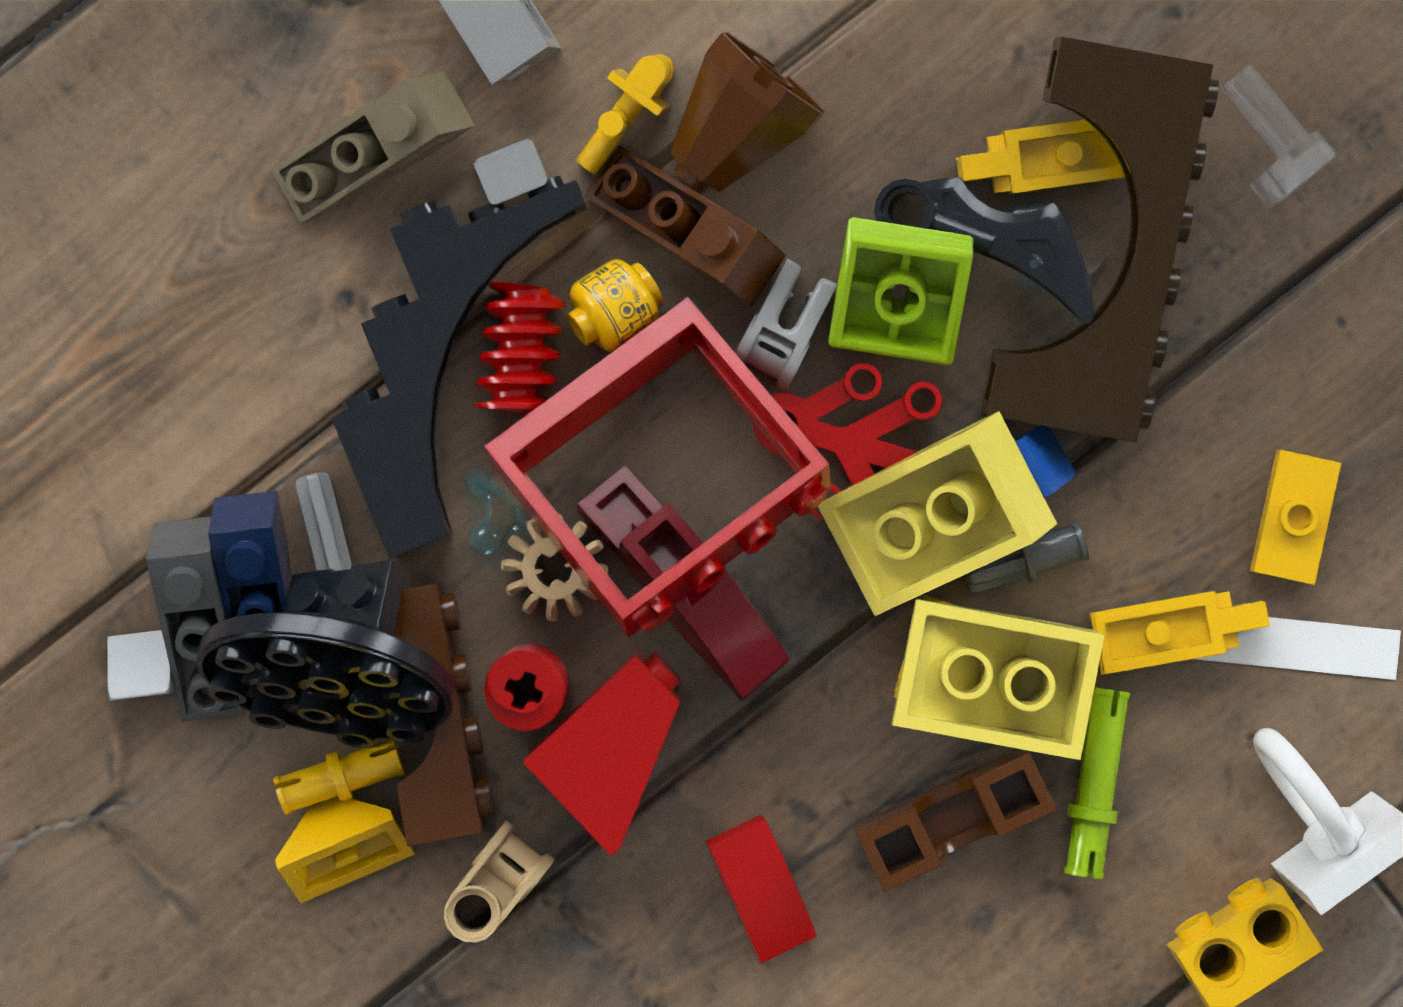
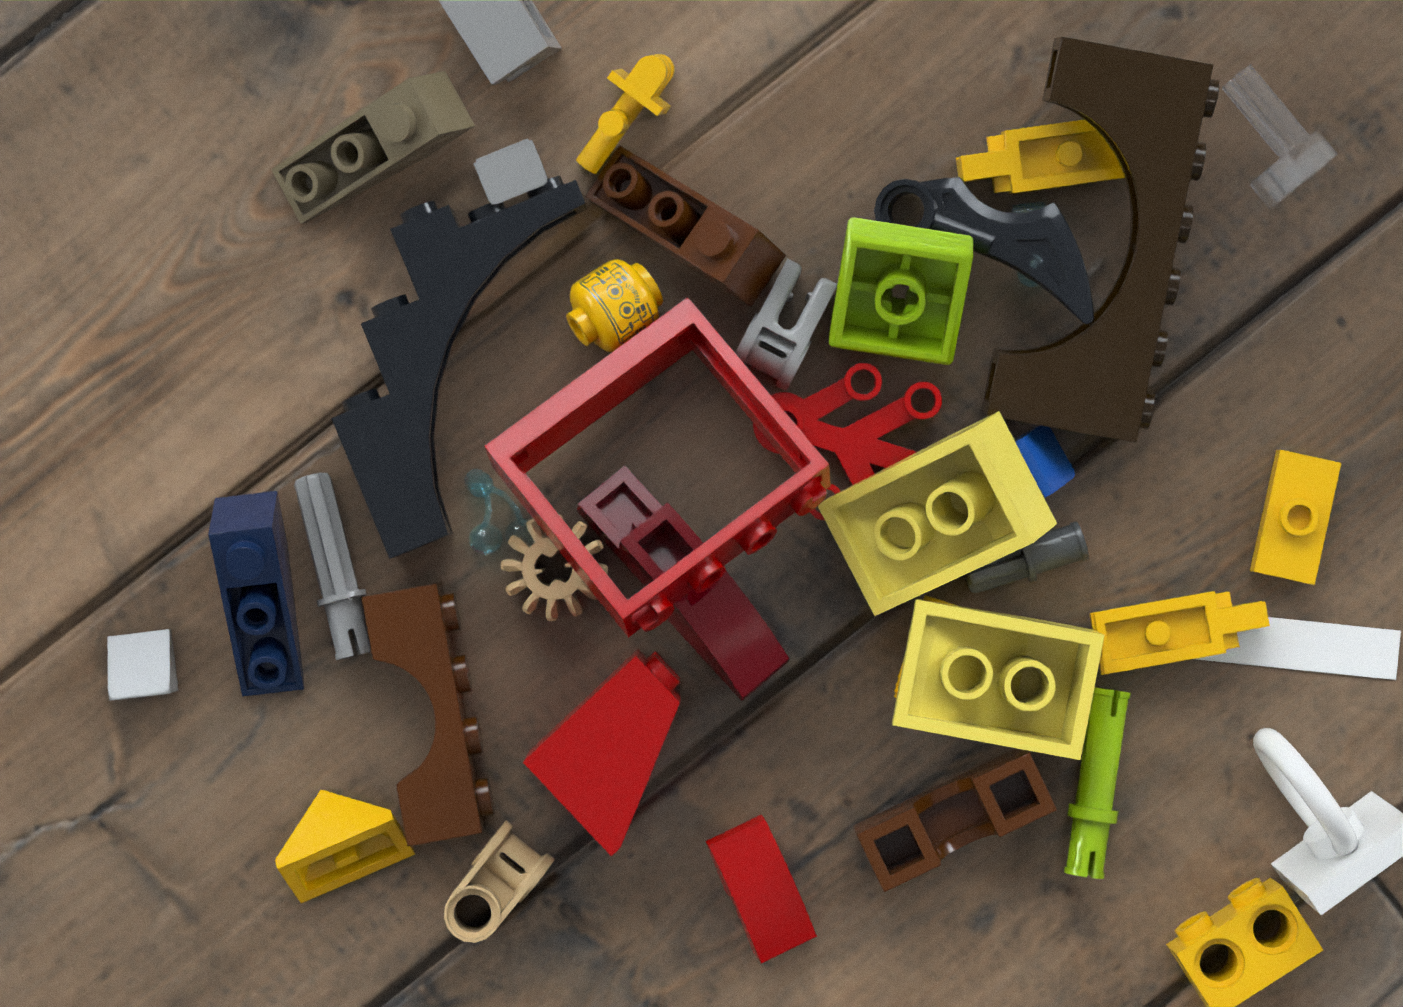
(187, 606): dark grey slope -> none
(330, 661): black bracket -> none
(338, 776): yellow pin -> none
(503, 694): red piece -> none
(520, 347): red piece -> none
(738, 116): reddish brown cone -> none

